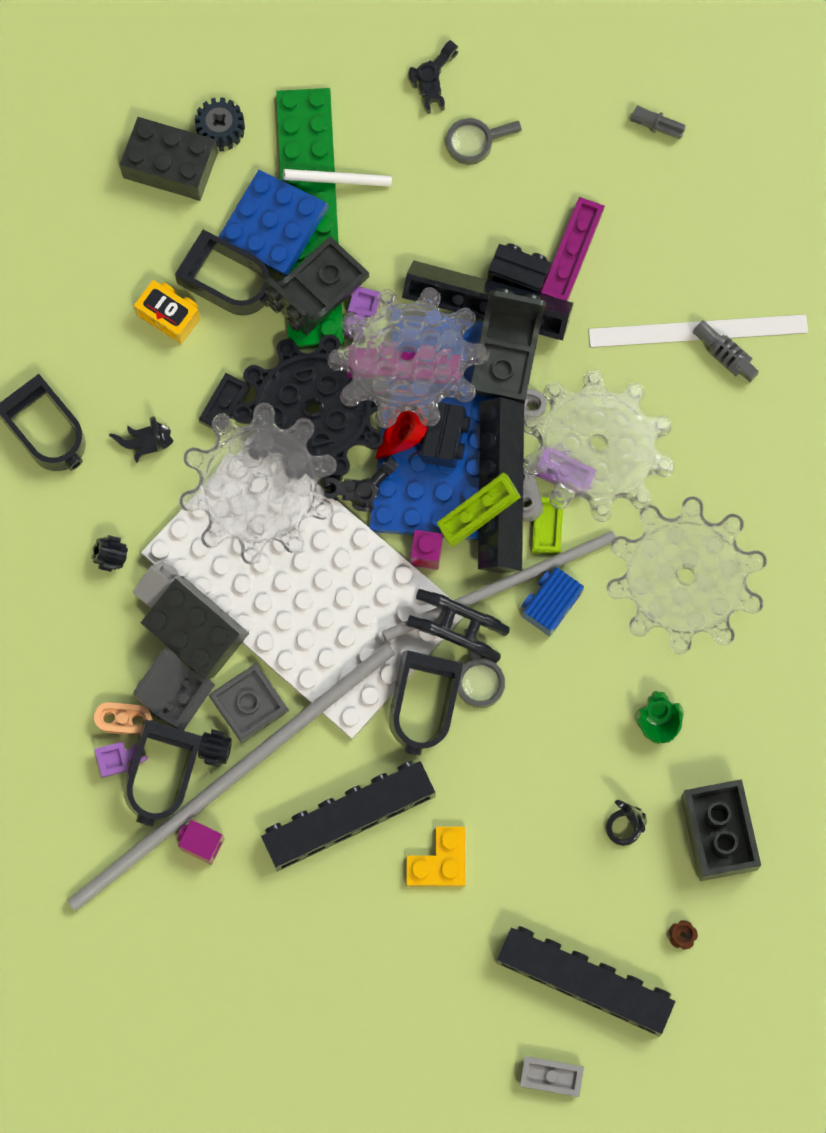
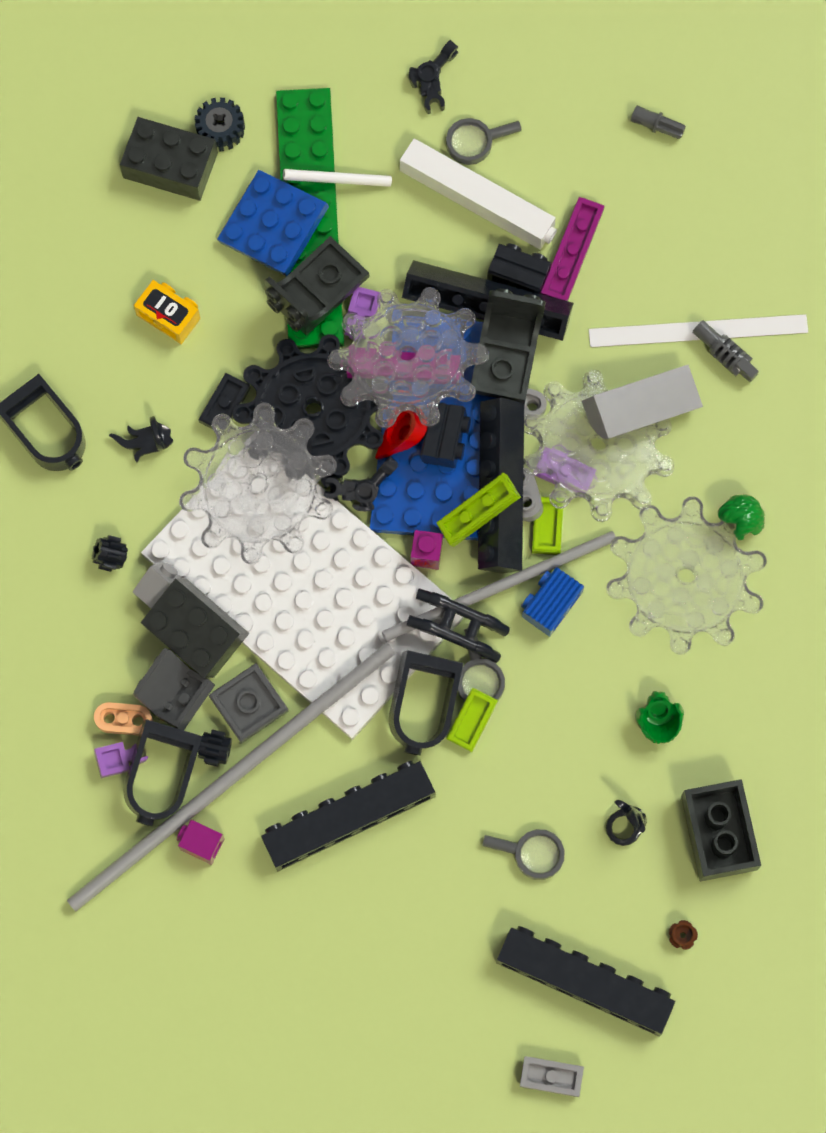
(195, 260): black window -> none
(445, 868): yellow plate -> none
(472, 719): none -> lime tile
(478, 194): none -> white brick
(537, 853): none -> piece
(642, 403): none -> light grey brick
(745, 513): none -> green hair

